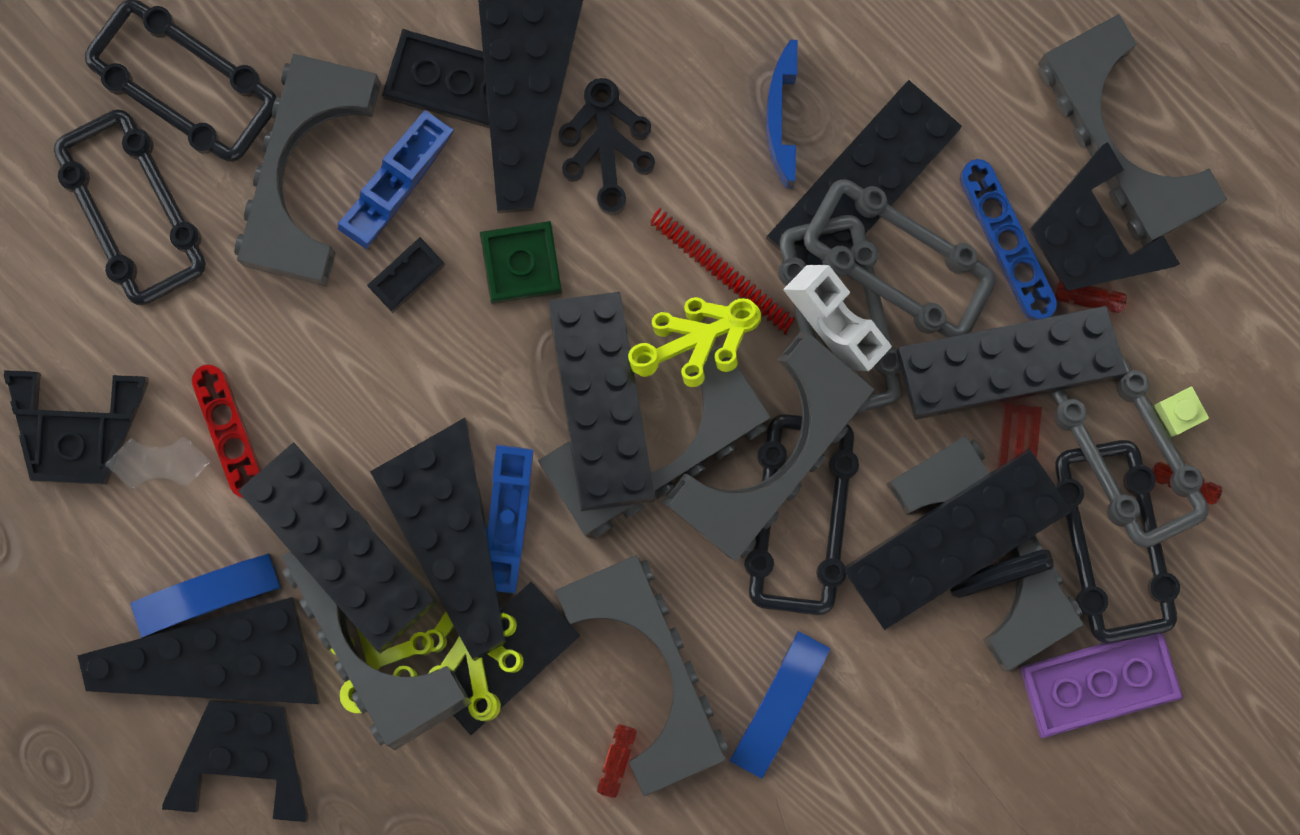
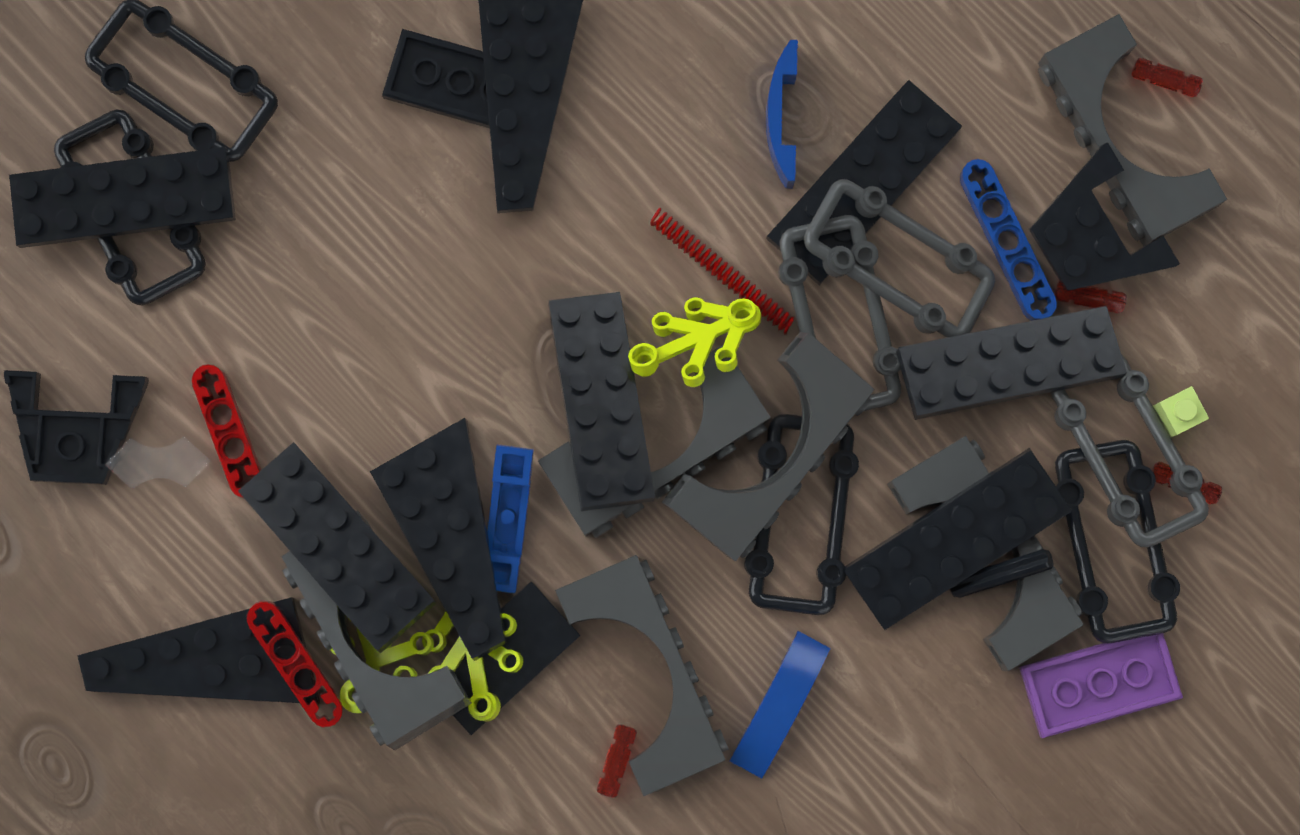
(122, 197): none -> black plate
(205, 594): blue slope -> none
(241, 743): black wing -> none
(290, 666): none -> red beam
(310, 96): dark grey arch -> none
(395, 179): blue slope -> none
(406, 275): black plate -> none
(520, 262): dark green tile -> none
(606, 139): black plant -> none
(820, 299): white arch -> none
(1022, 411): clear red tile -> none
(1167, 77): none -> clear red axle

